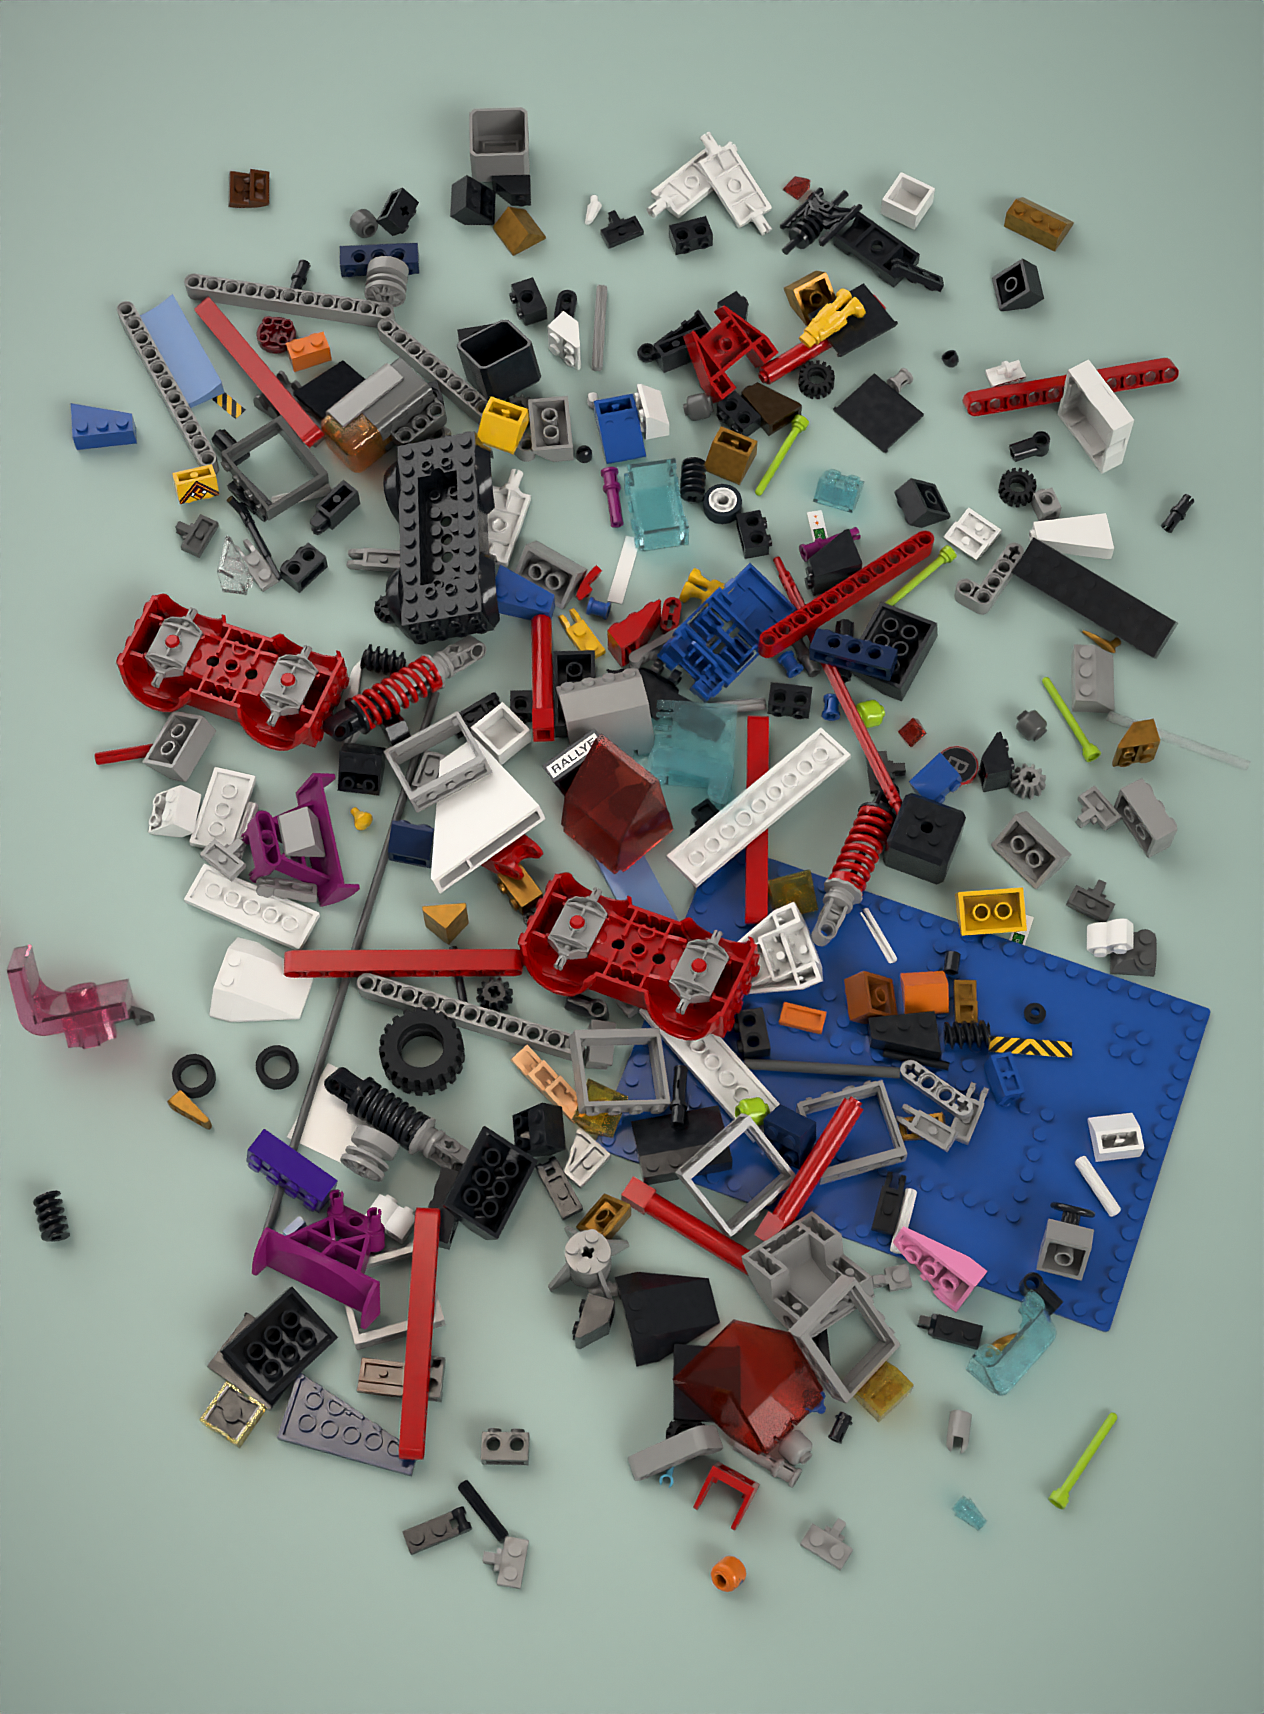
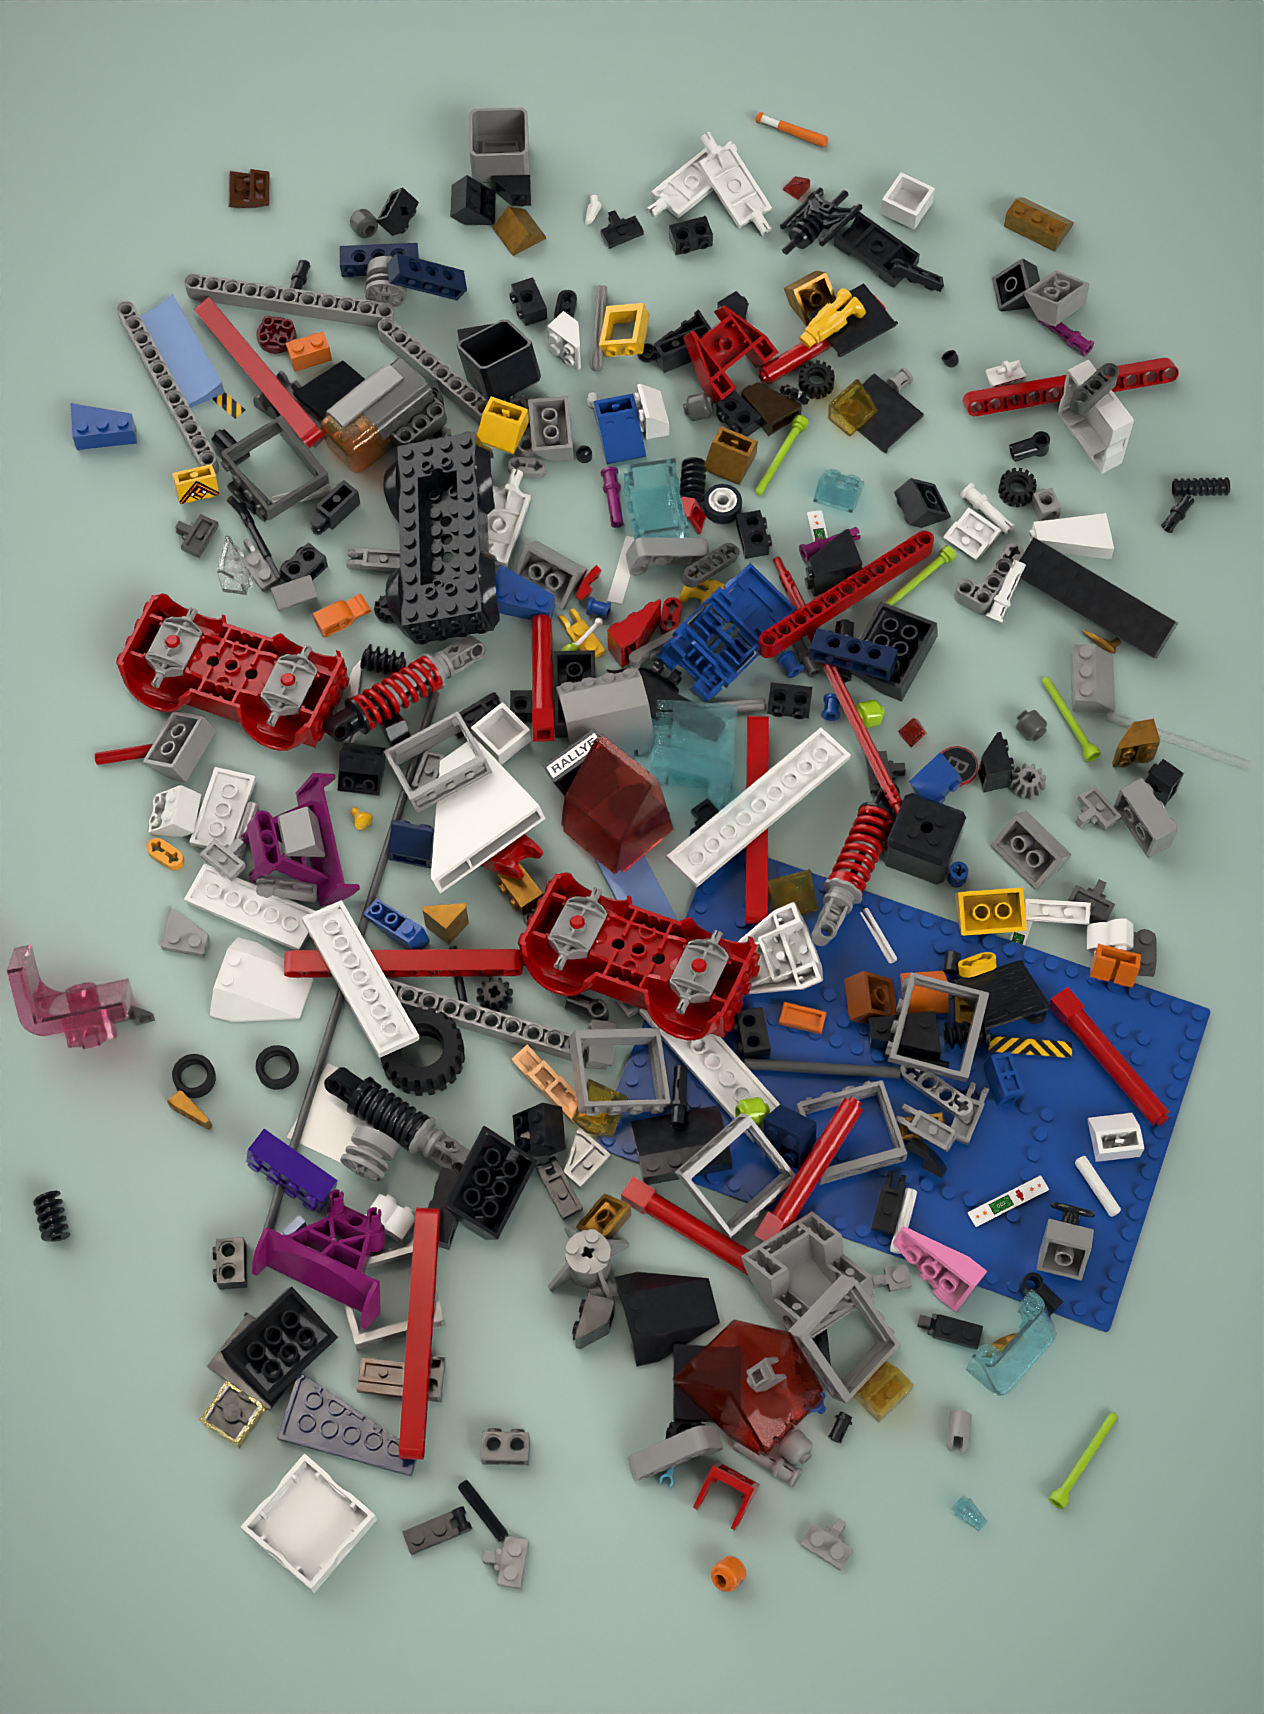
(163, 857): none -> light orange beam
(184, 936): none -> light grey wing
(236, 1263): none -> brick
(294, 592): none -> light grey hinge
(309, 1523): none -> white tile
(340, 615): none -> orange piece
(360, 979): none -> white plate
(397, 926): none -> blue slope
(426, 276): none -> dark blue brick
(527, 466): none -> light grey beam
(575, 646): none -> white hinge
(624, 314): none -> yellow window
(664, 551): none -> light grey beam
(694, 514): none -> red slope
(713, 567): none -> dark grey beam
(762, 1377): none -> light grey window
(794, 394): none -> black gear
(799, 132): none -> orange piece
(851, 408): none -> clear yellow slope
(932, 1161): none -> black slope
(946, 987): none -> light grey window
(952, 876): none -> blue bush
(977, 964): none -> yellow beam
(981, 503): none -> white pin
(1002, 600): none -> white pin
(1008, 1201): none -> white sticker
(1011, 994): none -> black piece
(1057, 297): none -> light grey slope
(1057, 911): none -> white tile
(1071, 1013): none -> red brick
(1072, 337): none -> magenta pin
(1090, 396): none -> dark grey beam
(1115, 965): none -> orange piece
(1164, 780): none -> black brick
(1207, 486): none -> black piece

